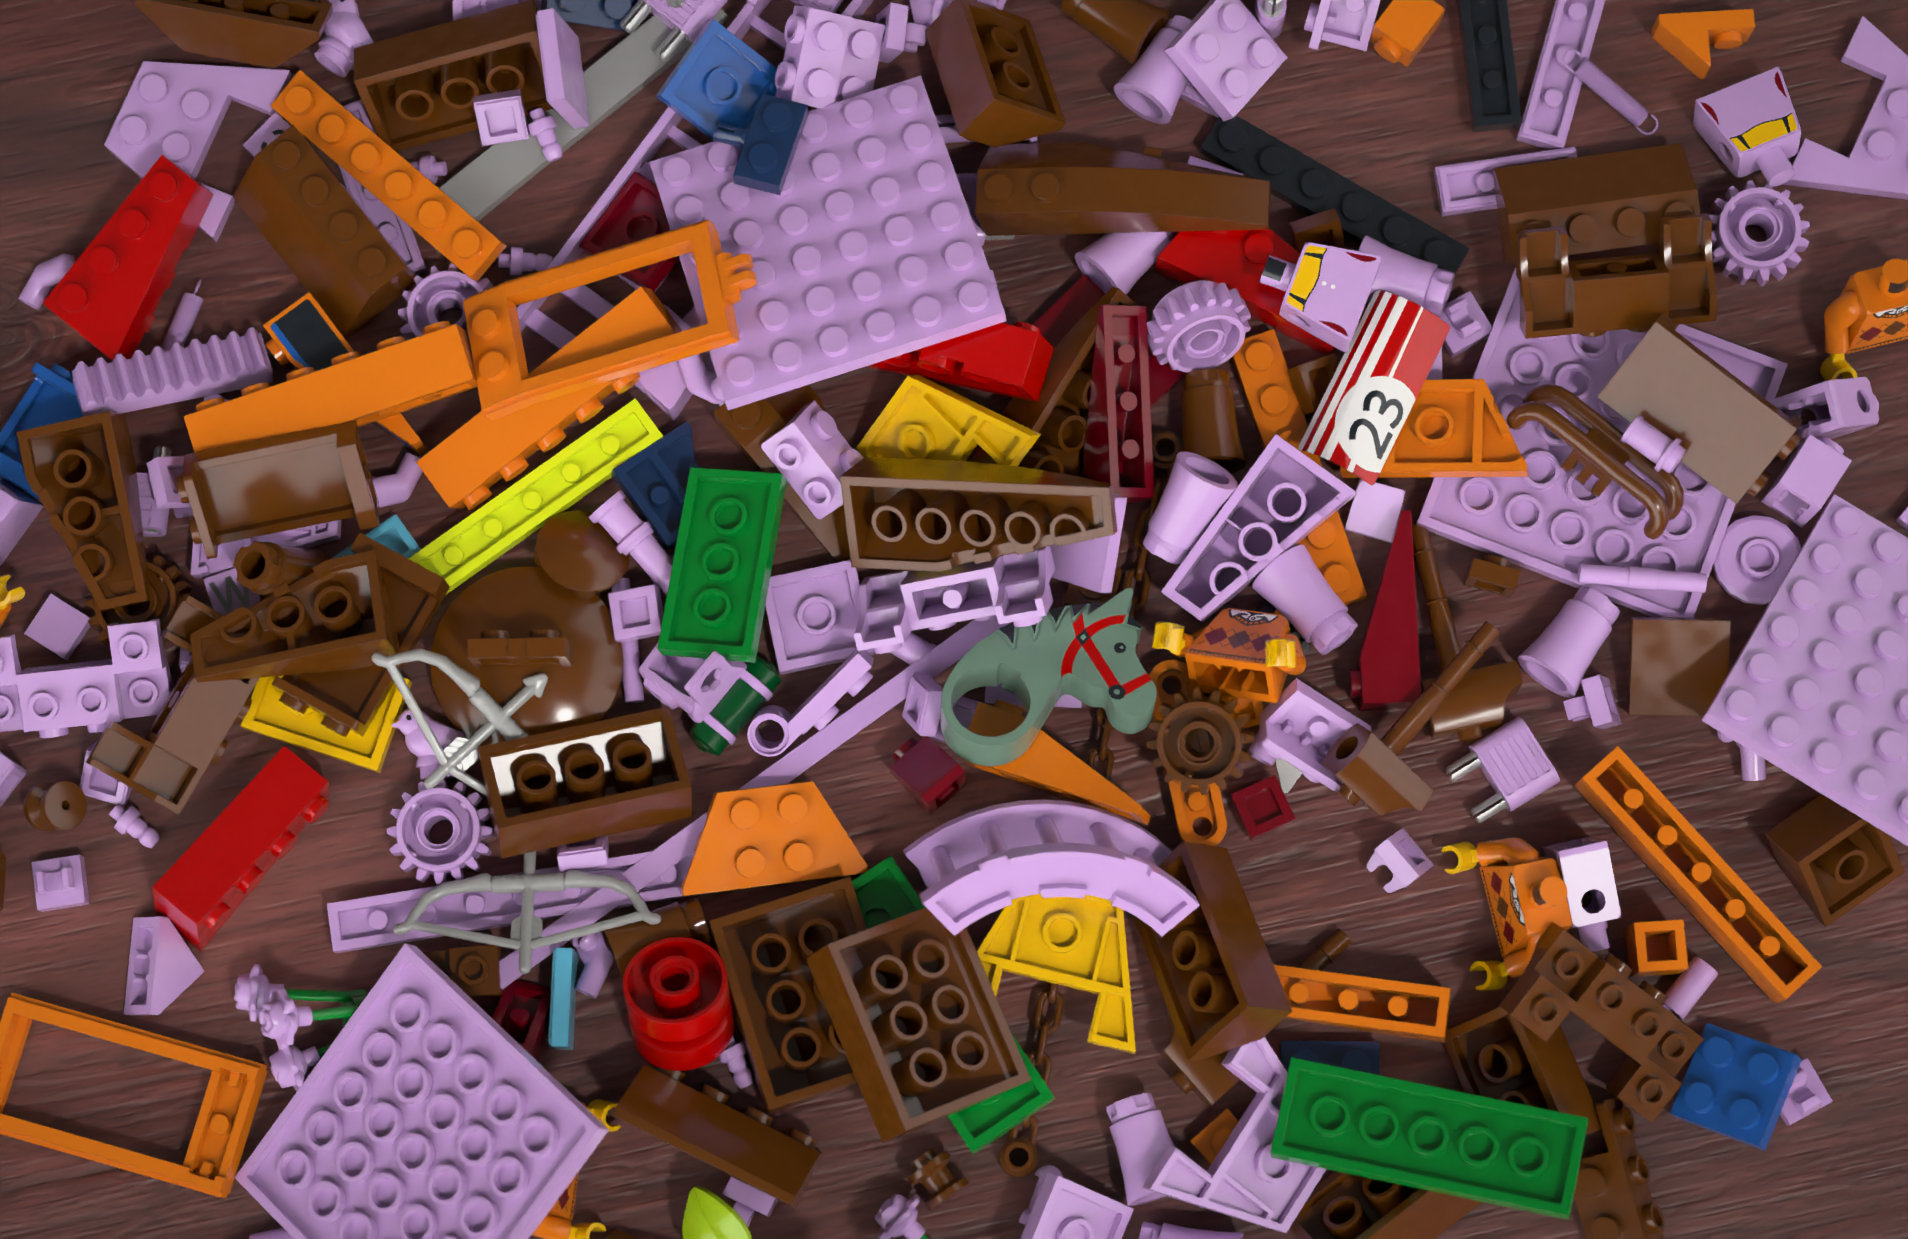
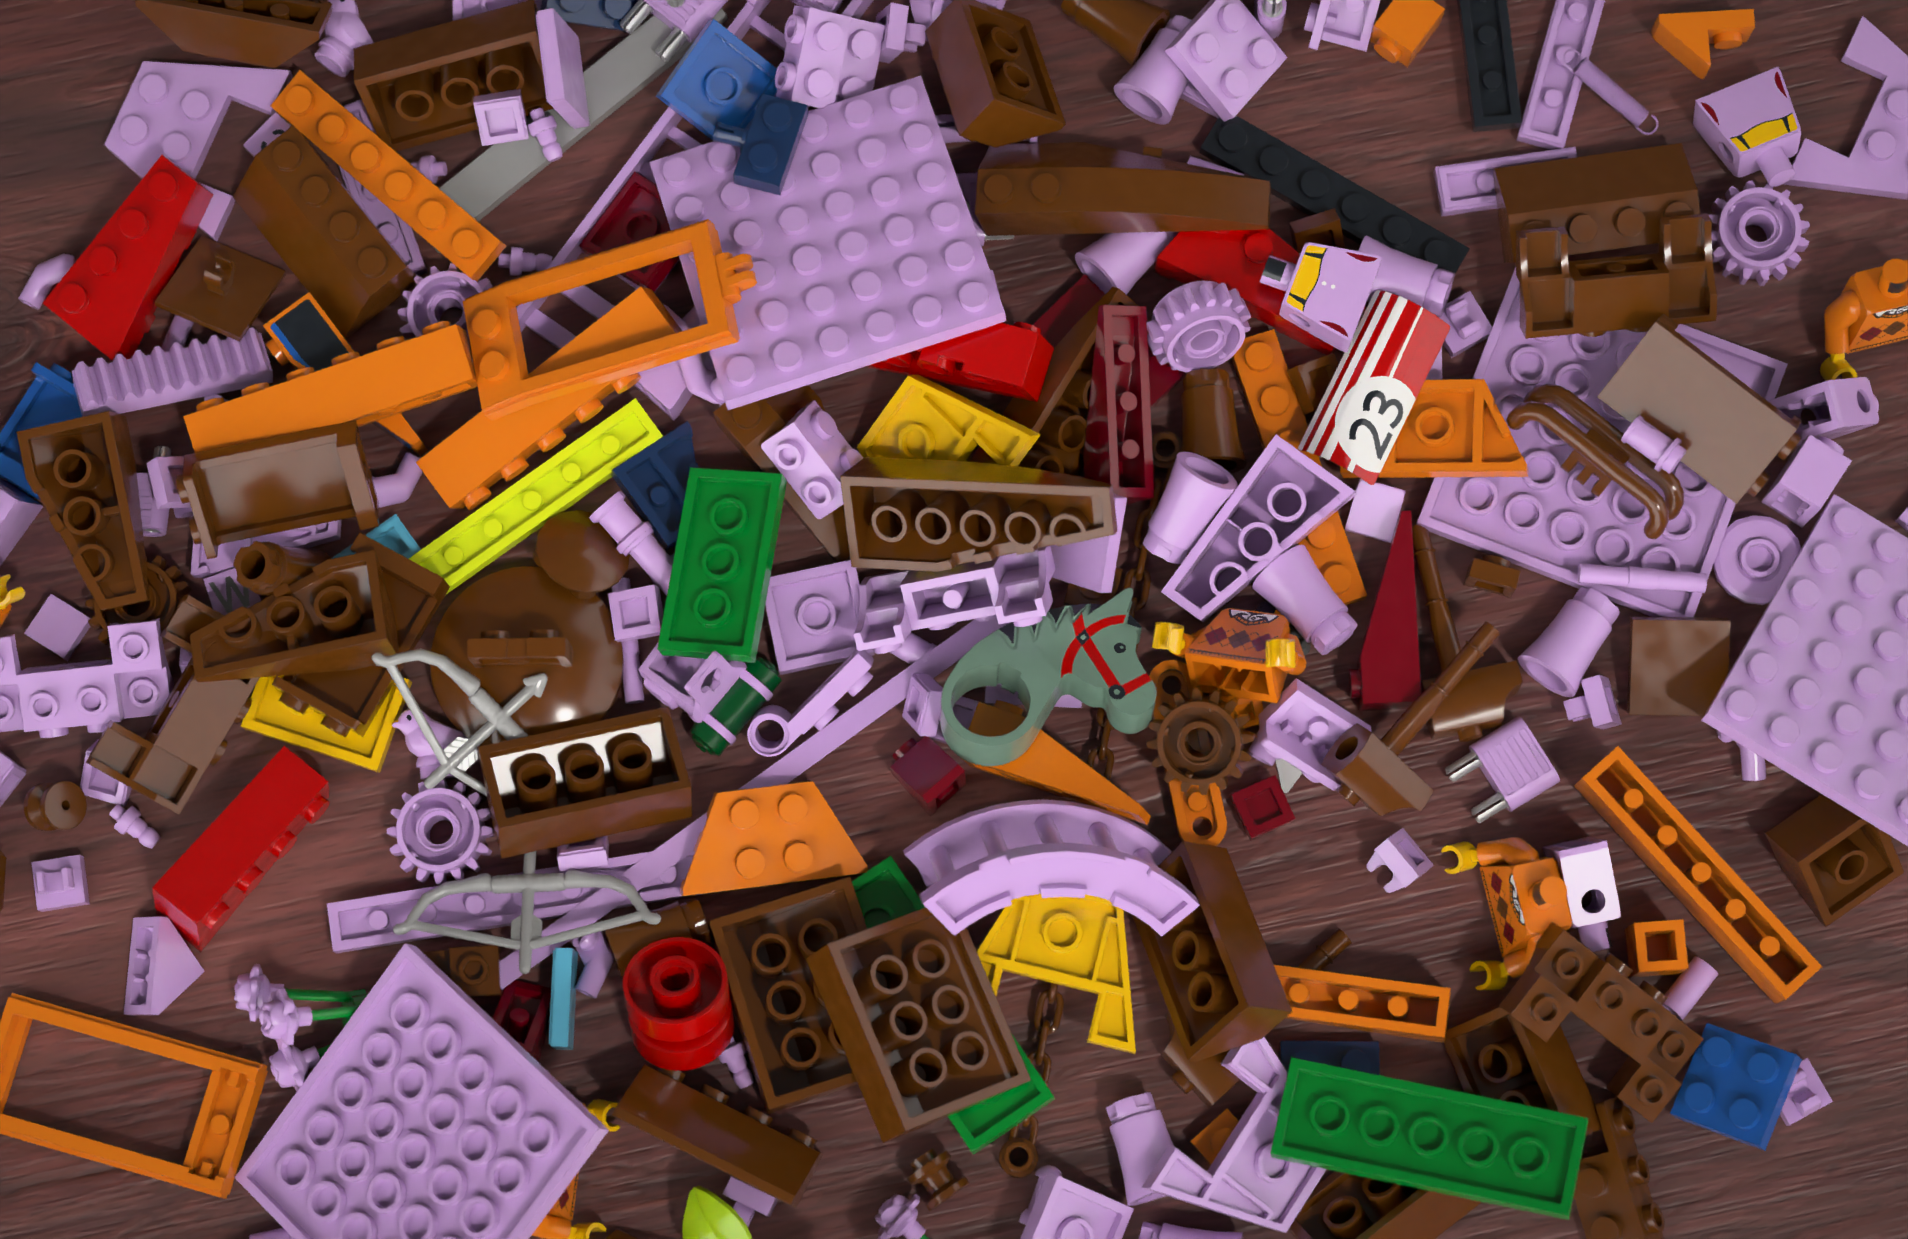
(220, 288): none -> reddish brown piece

